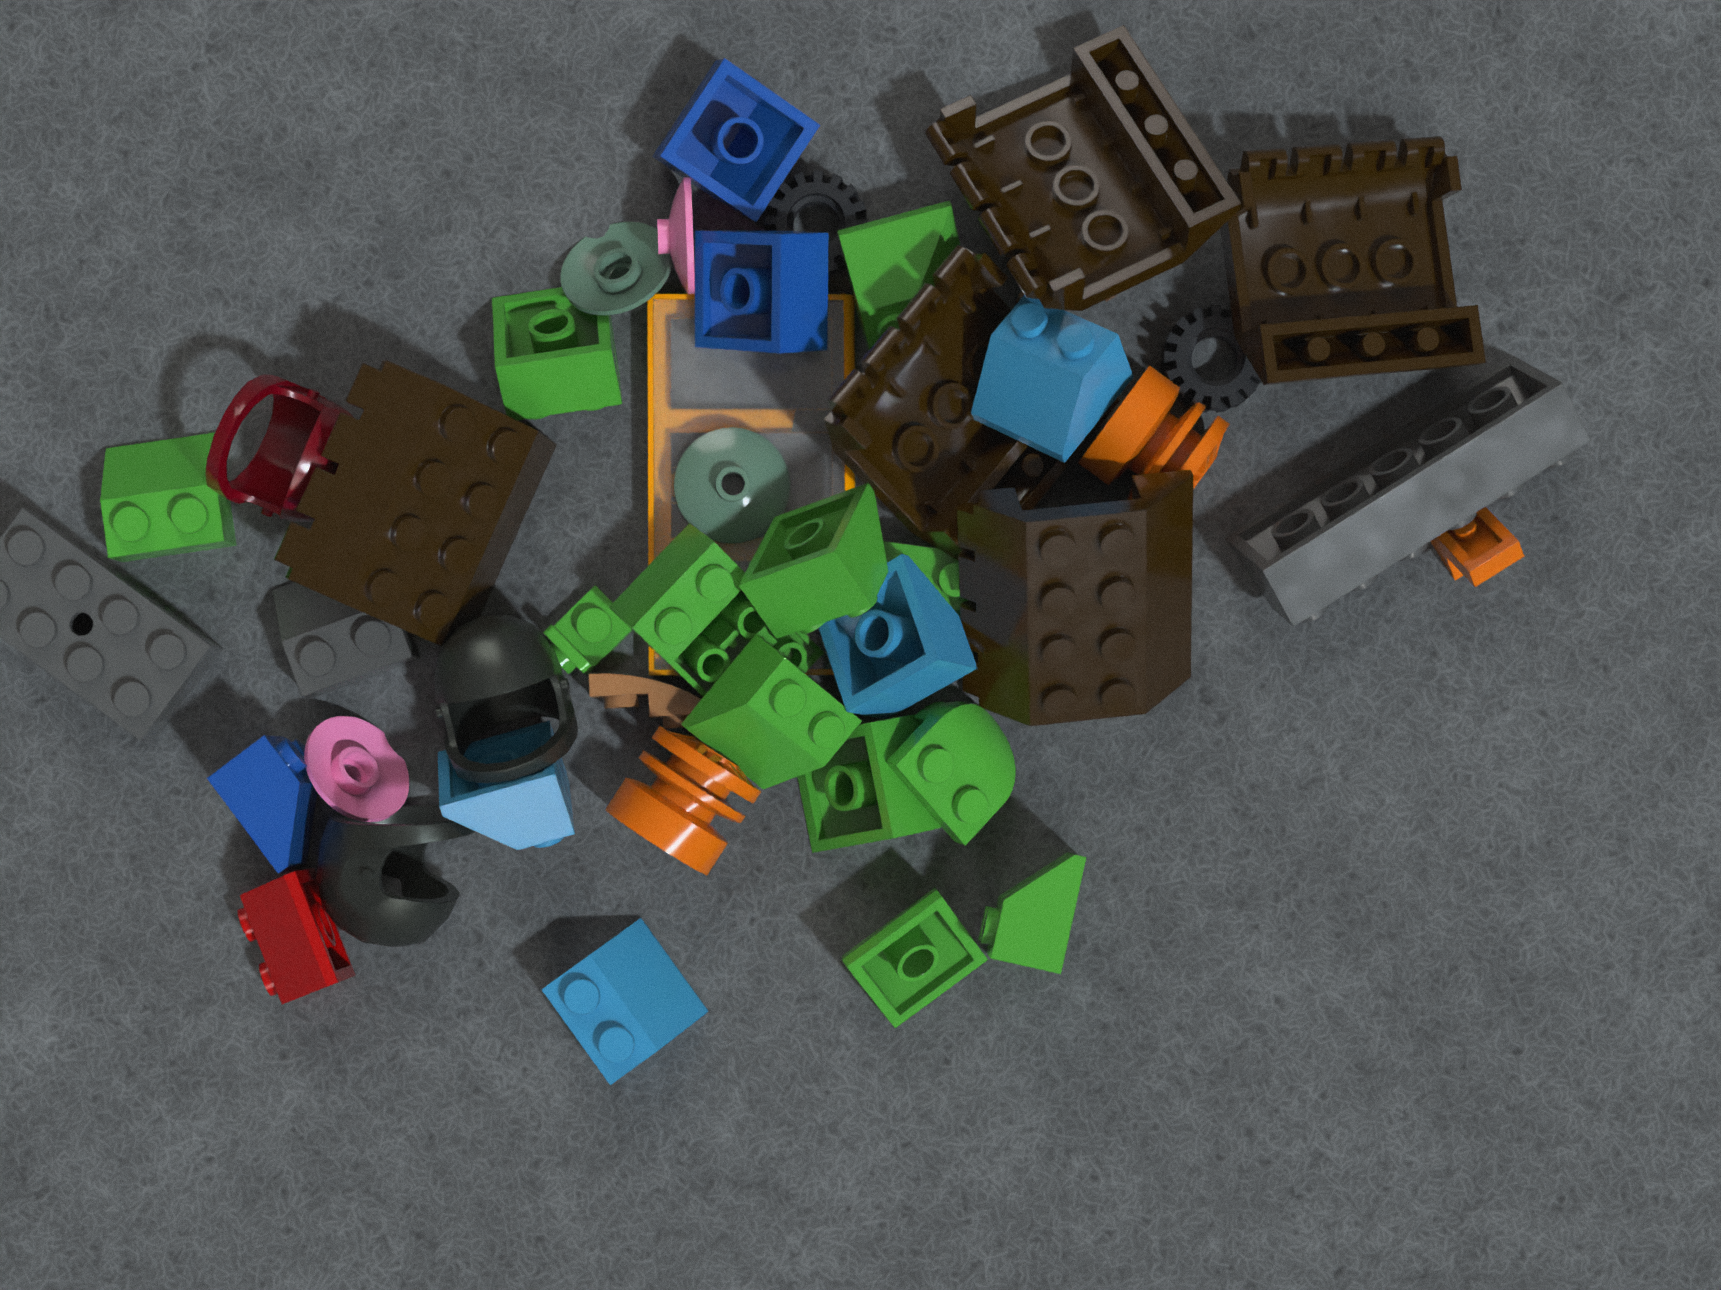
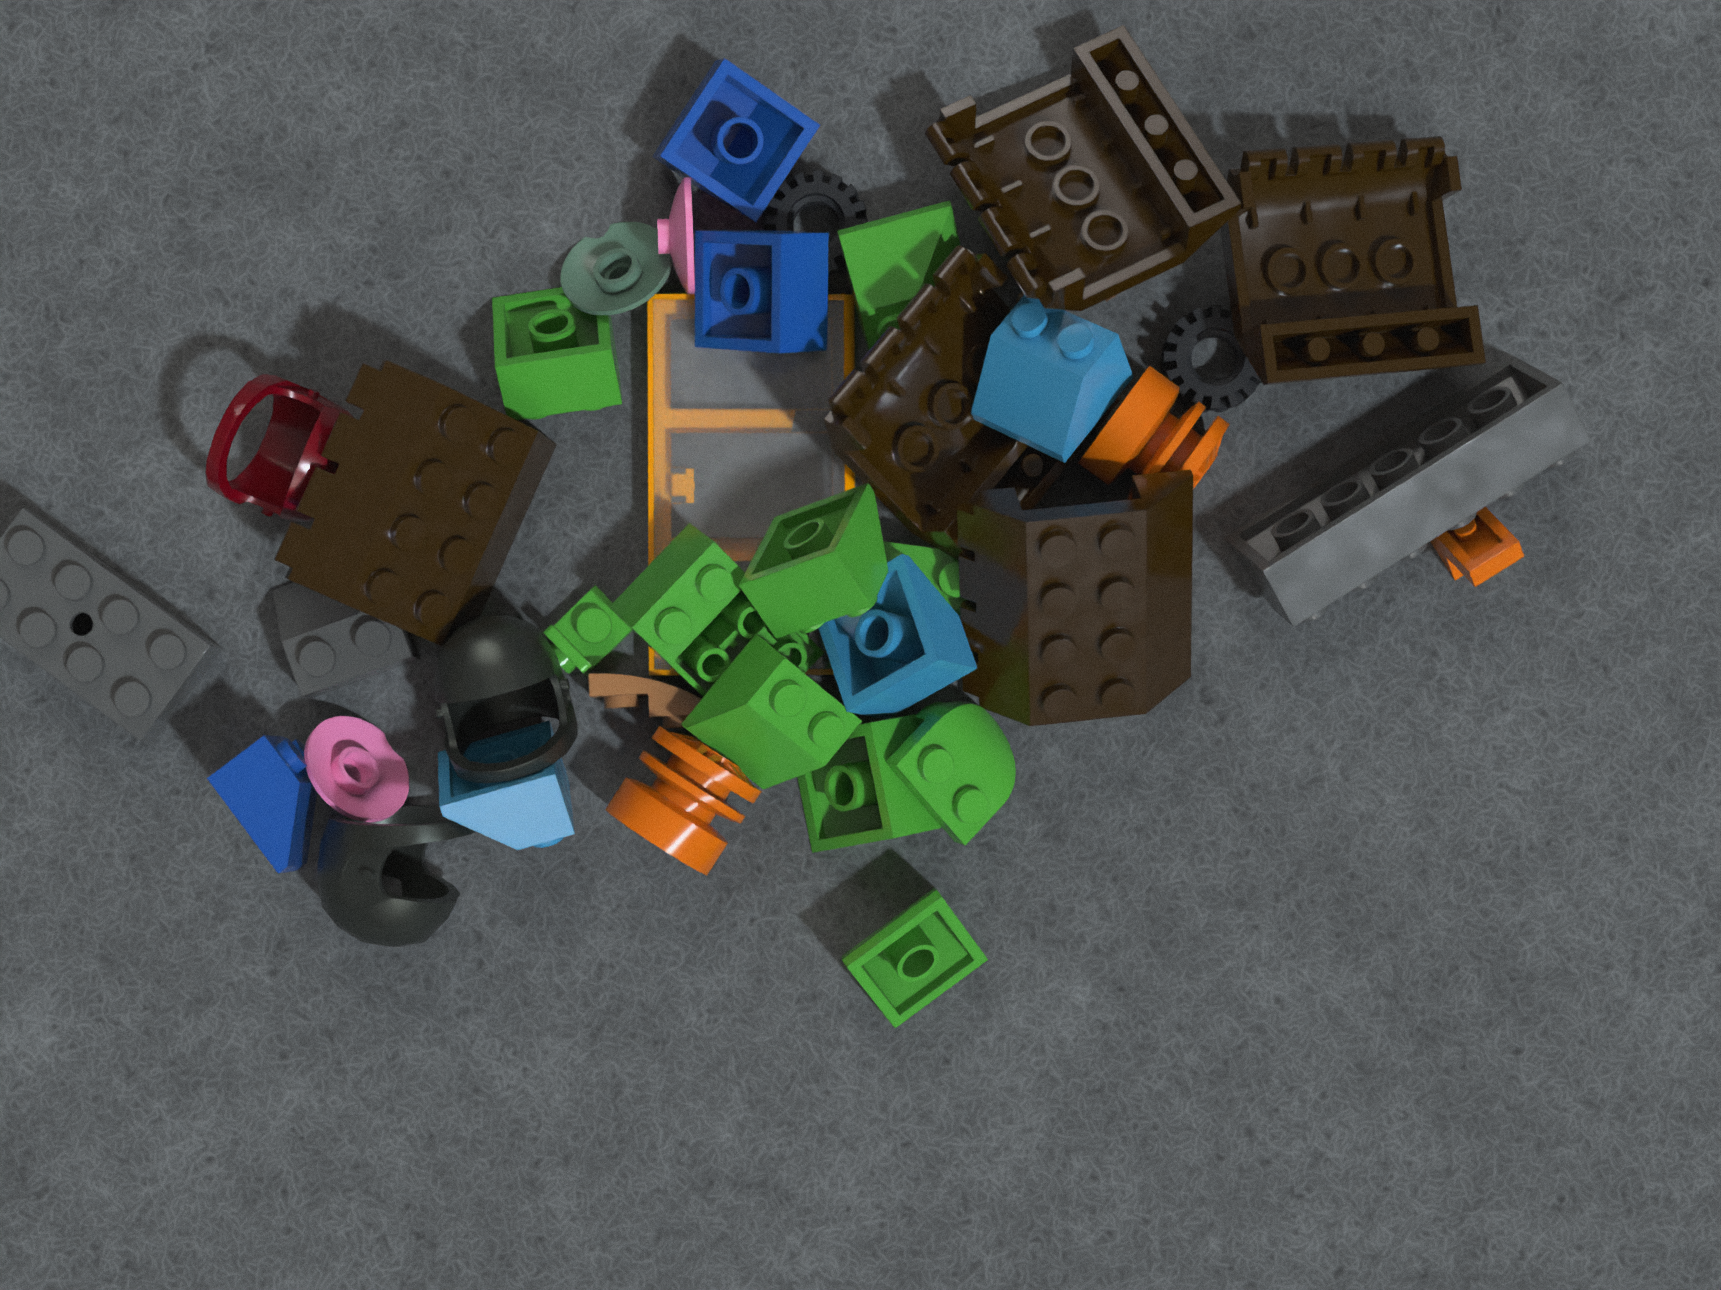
(160, 500): bright green slope -> none
(294, 936): red slope -> none
(625, 1001): dark azure slope -> none
(709, 507): sand green dish -> none
(1035, 916): bright green slope -> none

